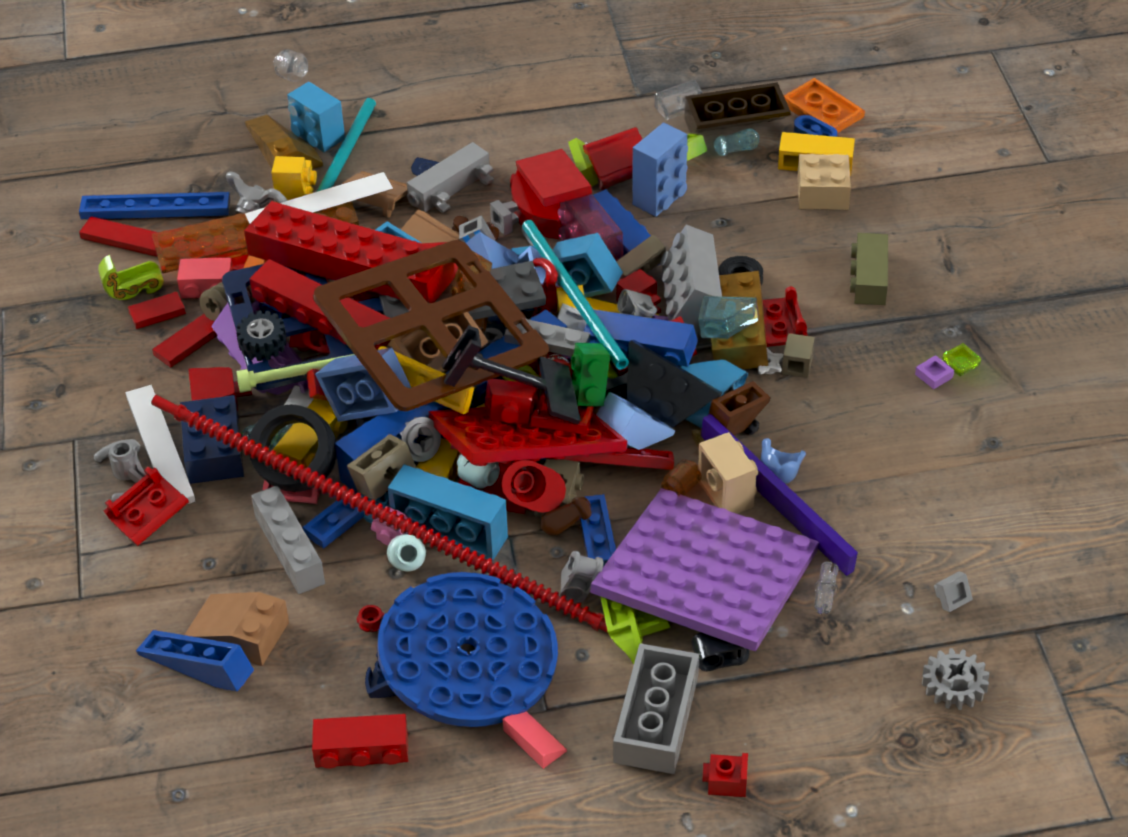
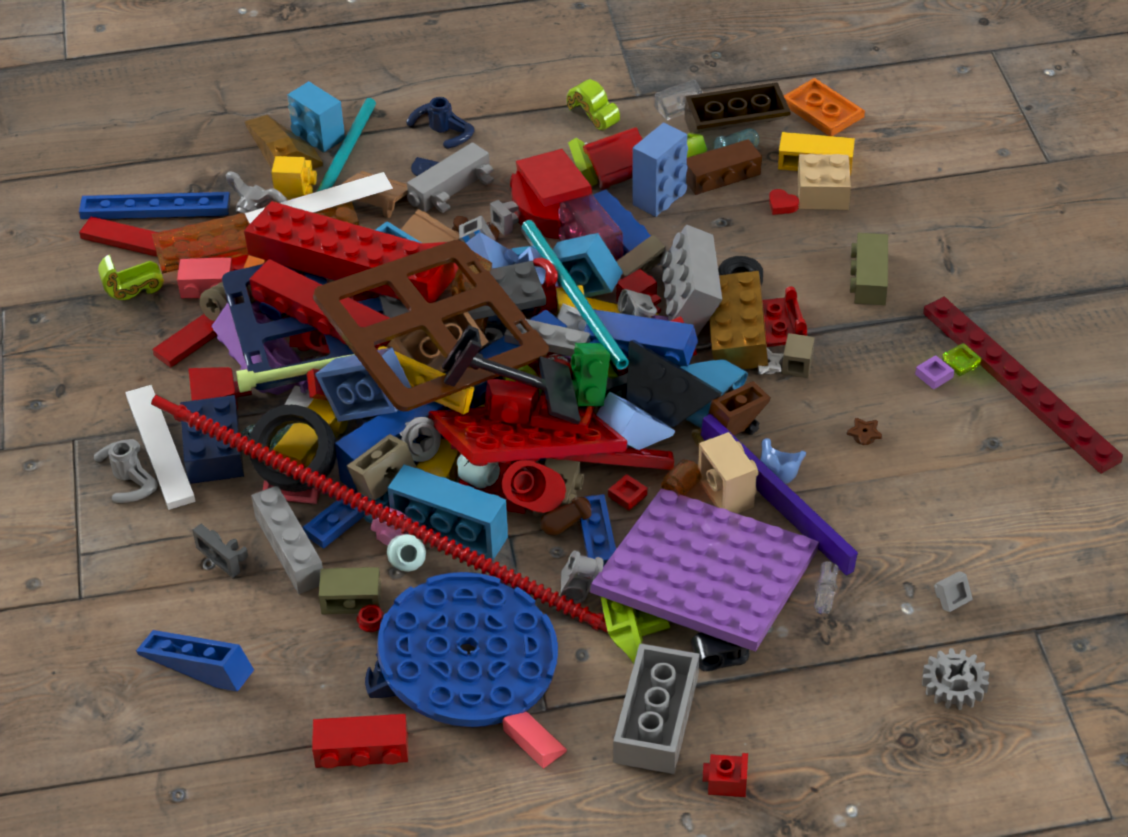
(145, 506): red piece -> none
(156, 310): red tile -> none
(222, 555): none -> dark grey plate
(242, 619): medium nougat slope -> none
(261, 335): black wheel -> none
(291, 65): clear head -> none
(349, 589): none -> olive brick
(442, 119): none -> dark blue piece
(595, 103): none -> lime animal
(627, 492): none -> red plate
(723, 166): none -> reddish brown brick
(726, 315): clear light blue slope -> none
(782, 202): none -> red tile
(810, 125): blue plate -> none
(861, 437): none -> reddish brown plate
(1025, 386): none -> dark red plate

